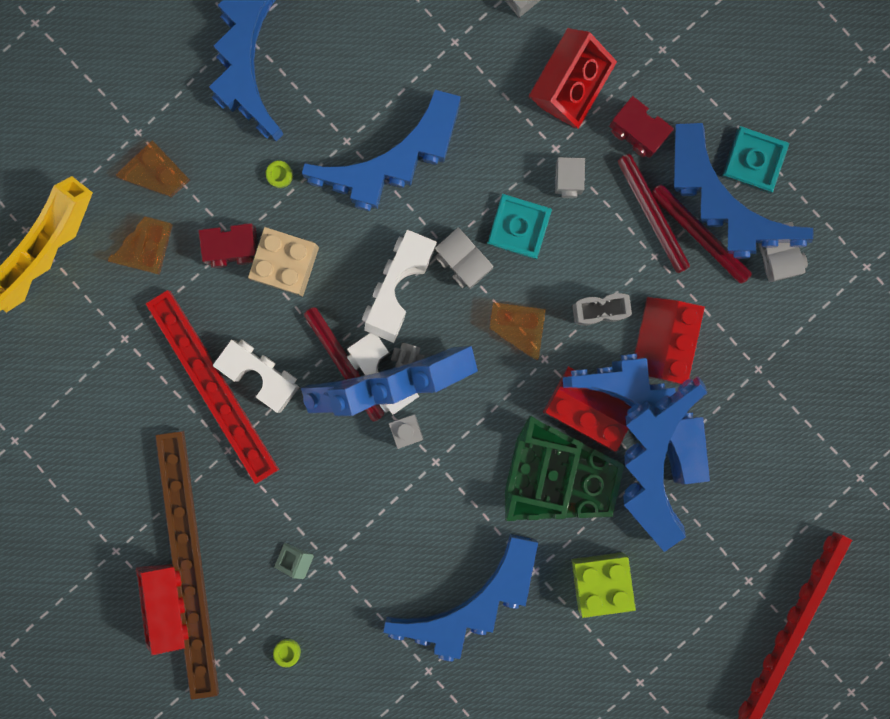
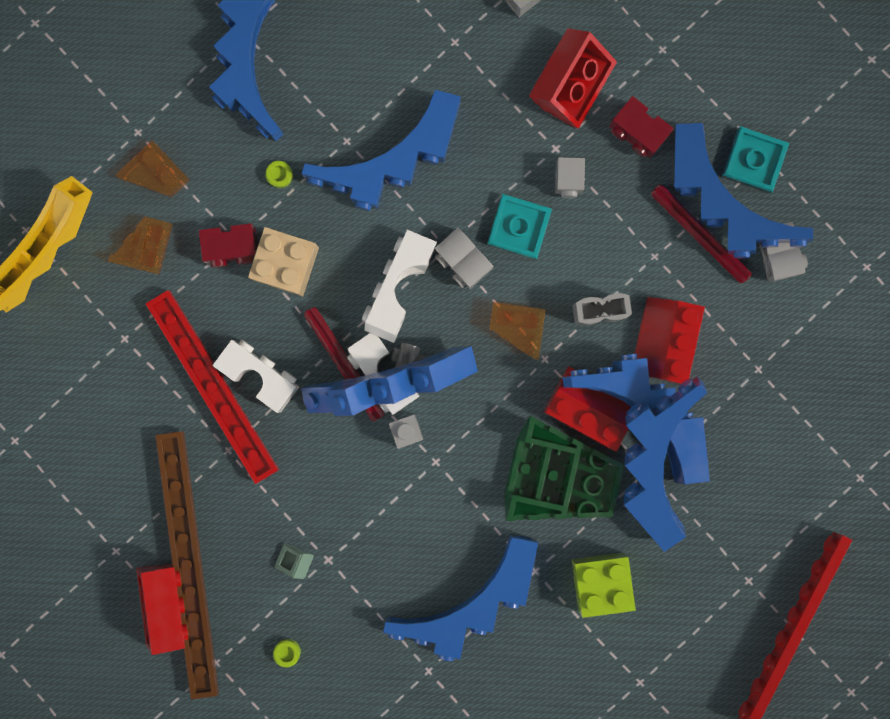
(653, 213): dark red axle -> none

